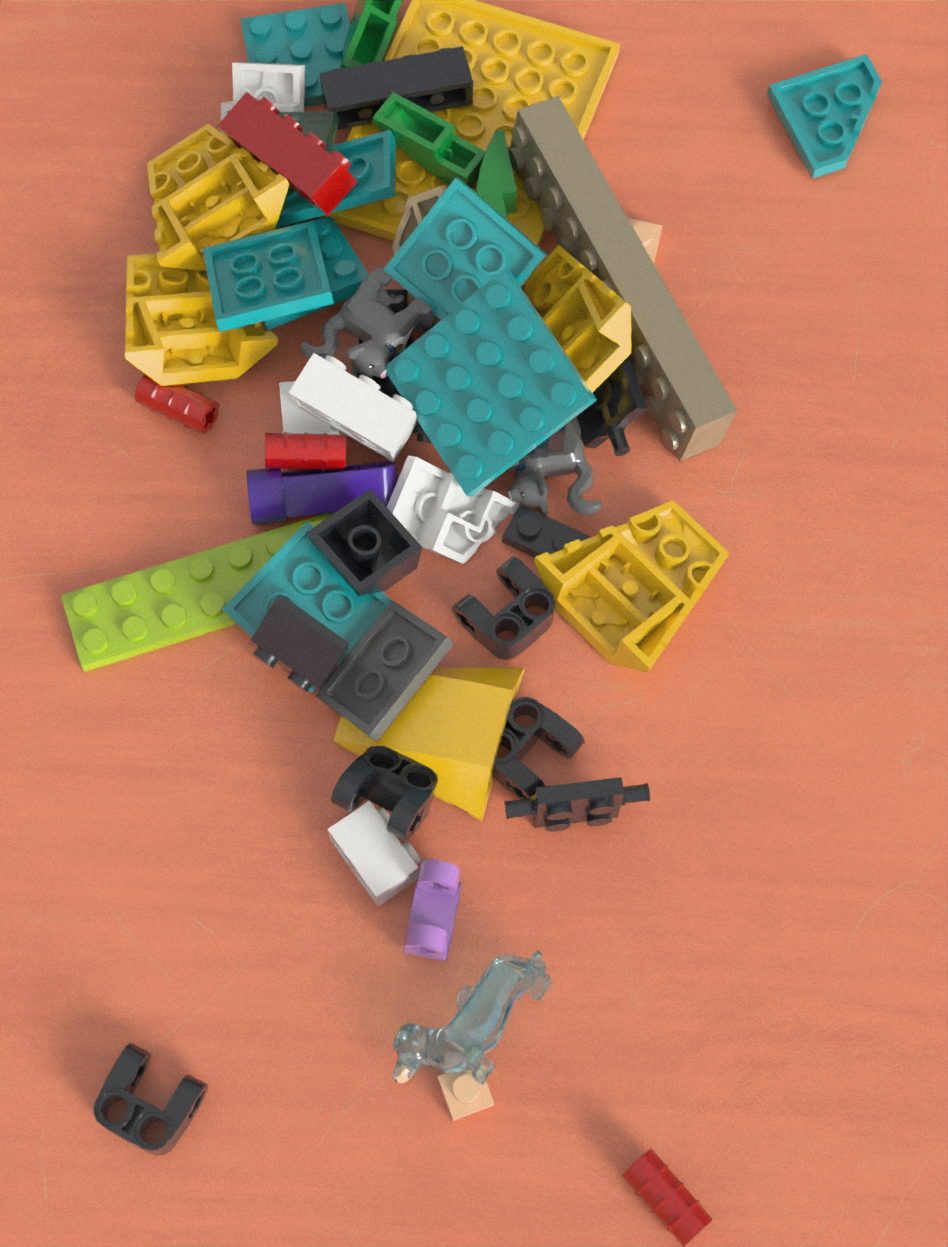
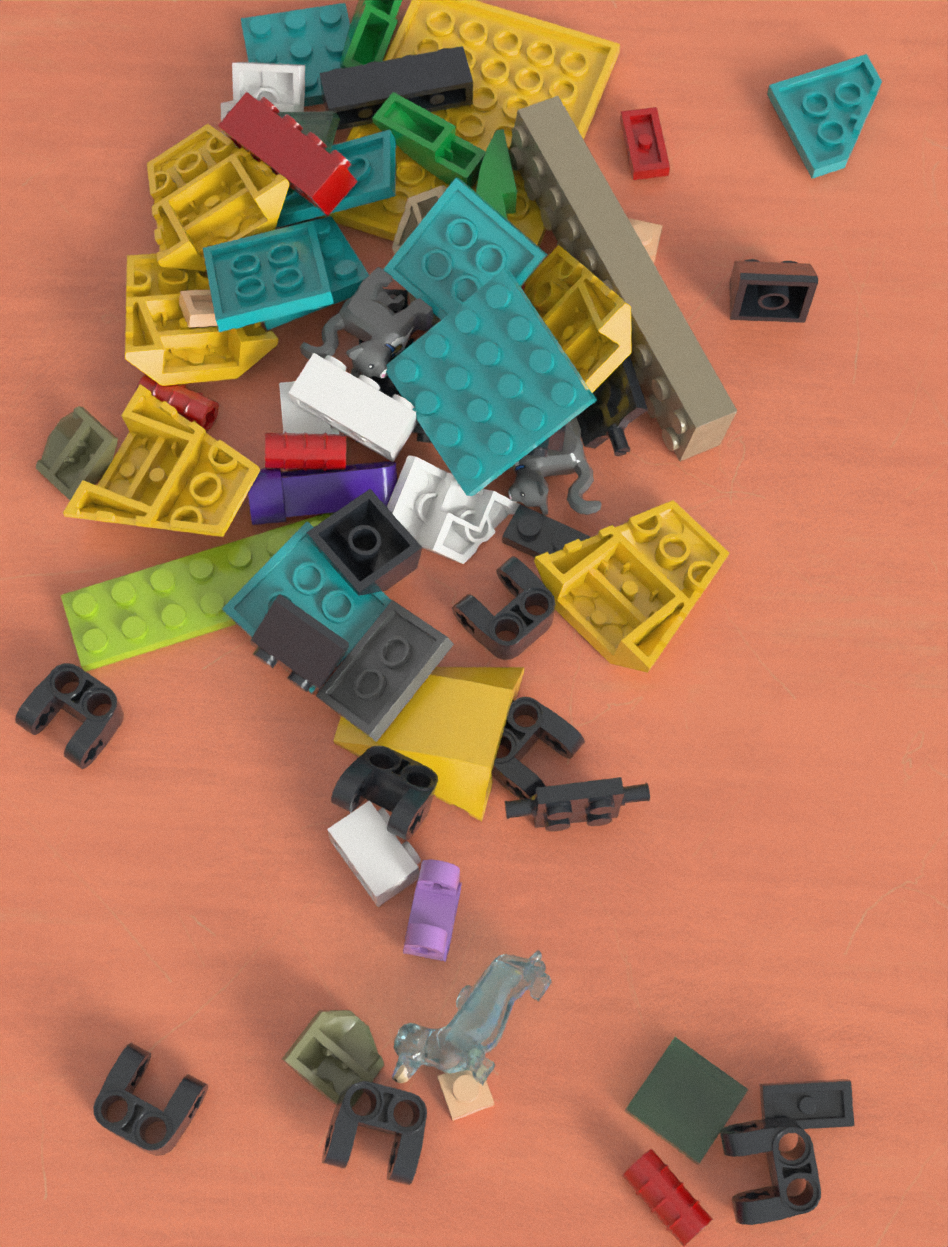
(48, 700): none -> black piece
(77, 452): none -> olive slope
(167, 475): none -> yellow wedge
(197, 308): none -> light nougat plate
(335, 1053): none -> olive slope
(383, 1099): none -> black piece
(644, 143): none -> red plate
(686, 1100): none -> clear green tile
(771, 291): none -> black slope
(772, 1202): none -> black piece
(809, 1102): none -> black plate

